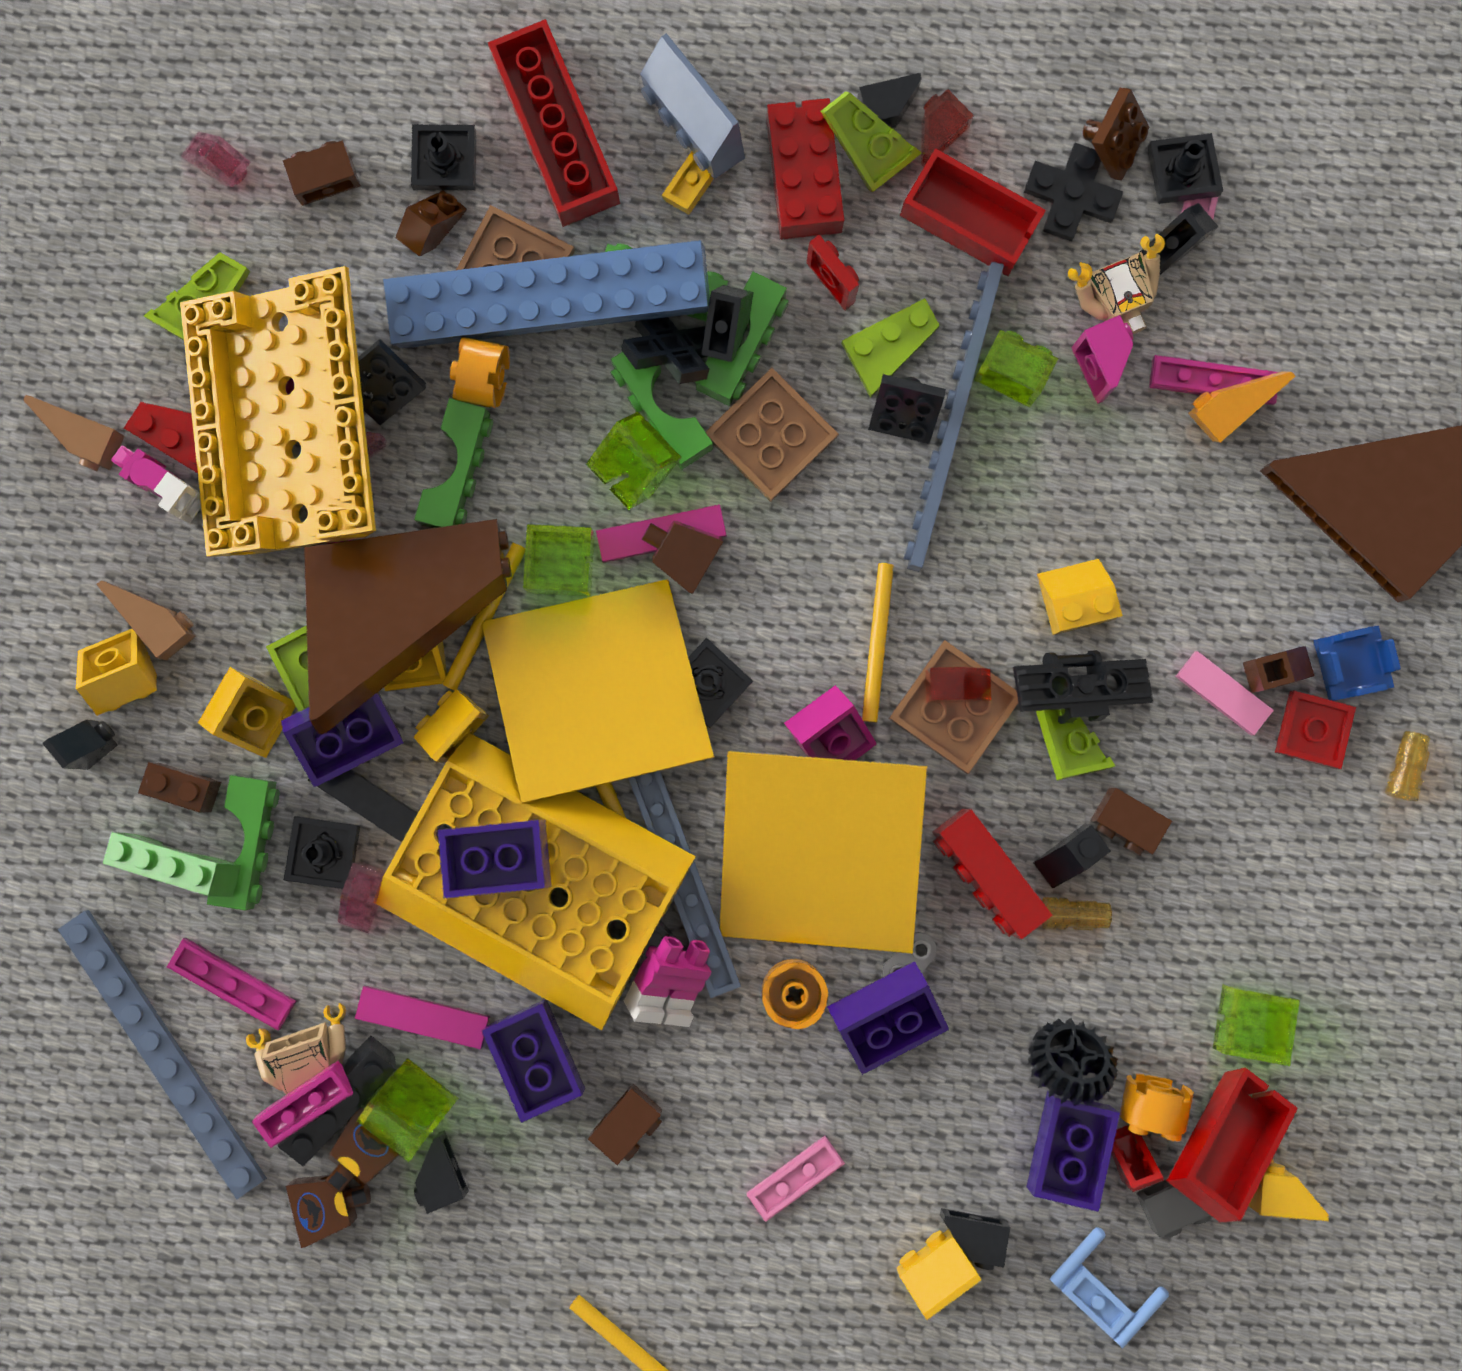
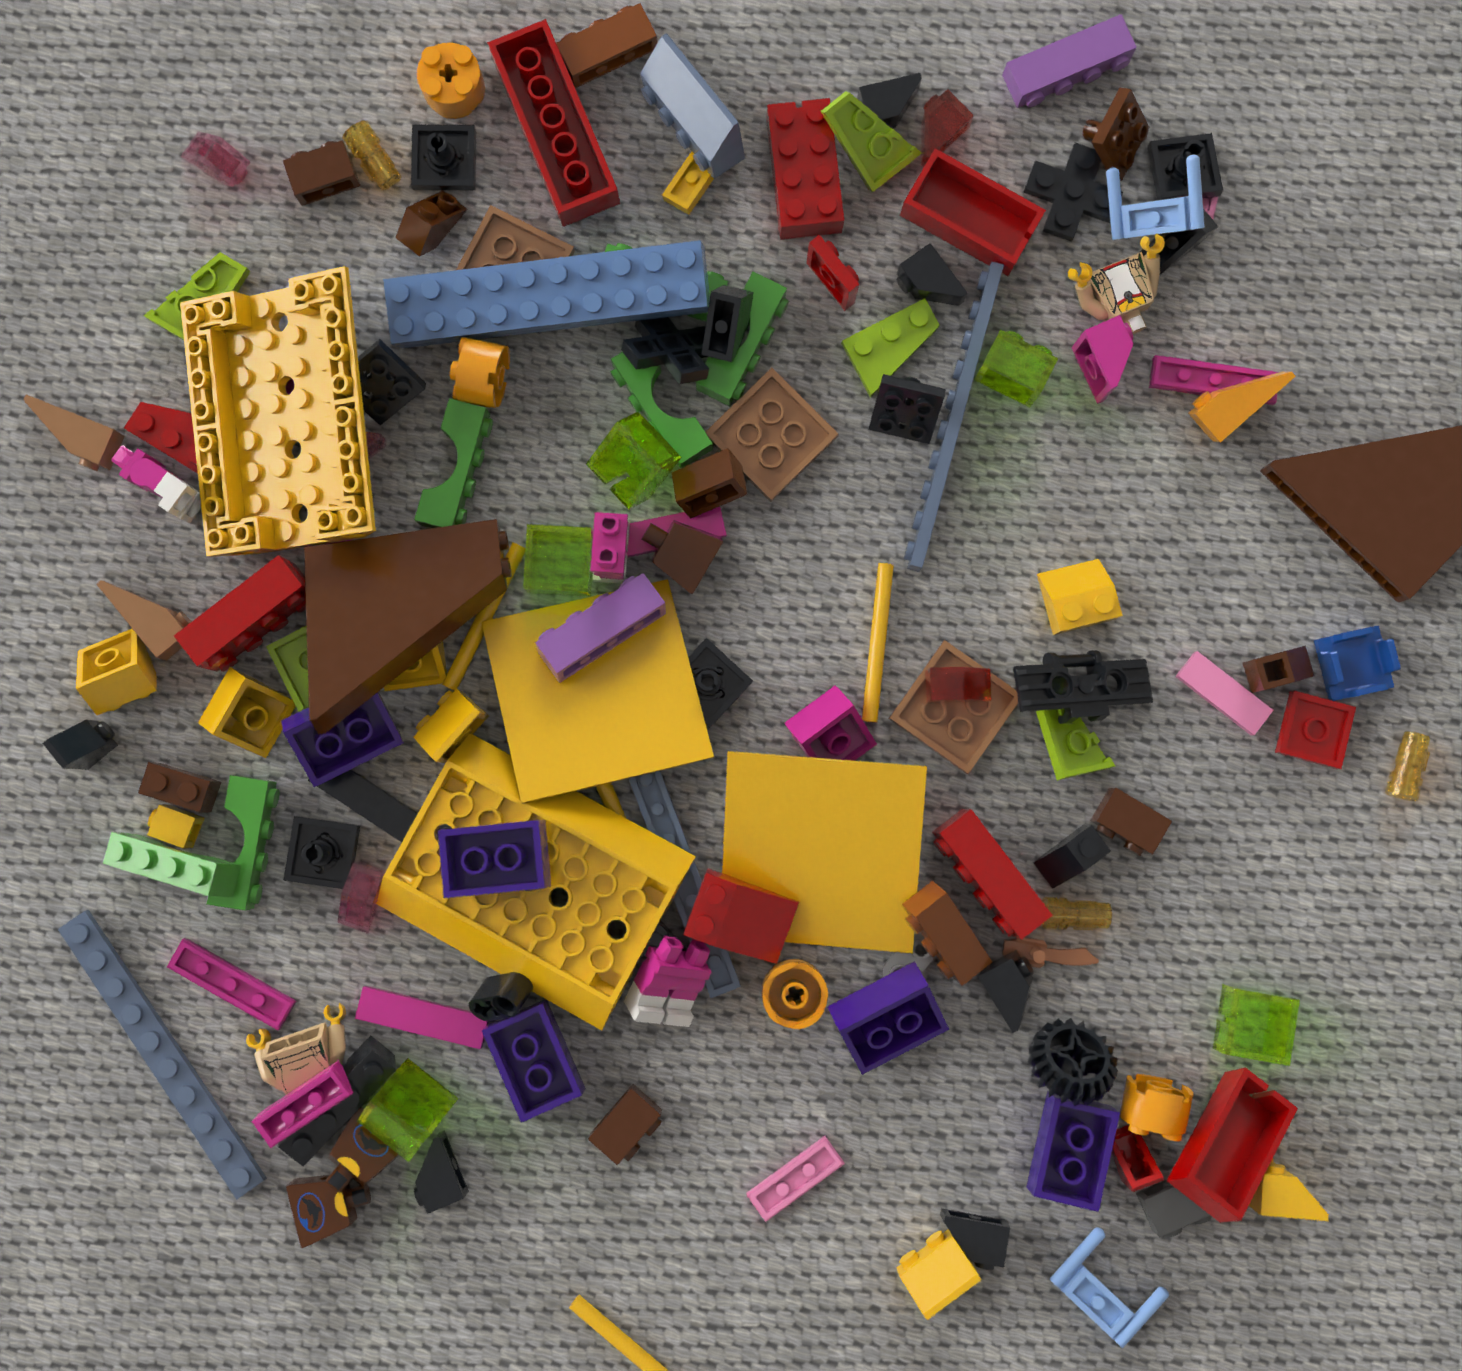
(174, 826): none -> yellow brick
(245, 616): none -> red piece
(373, 157): none -> clear yellow axle
(445, 63): none -> light orange brick
(500, 996): none -> black beam
(600, 627): none -> medium lavender brick
(607, 44): none -> dark orange brick
(610, 547): none -> dark pink hips
(709, 483): none -> reddish brown brick
(740, 917): none -> red slope
(930, 278): none -> black slope
(945, 934): none -> dark orange brick
(1009, 986): none -> black slope
(1037, 952): none -> nougat piece
(1069, 61): none -> medium lavender brick
(1158, 215): none -> light blue plate

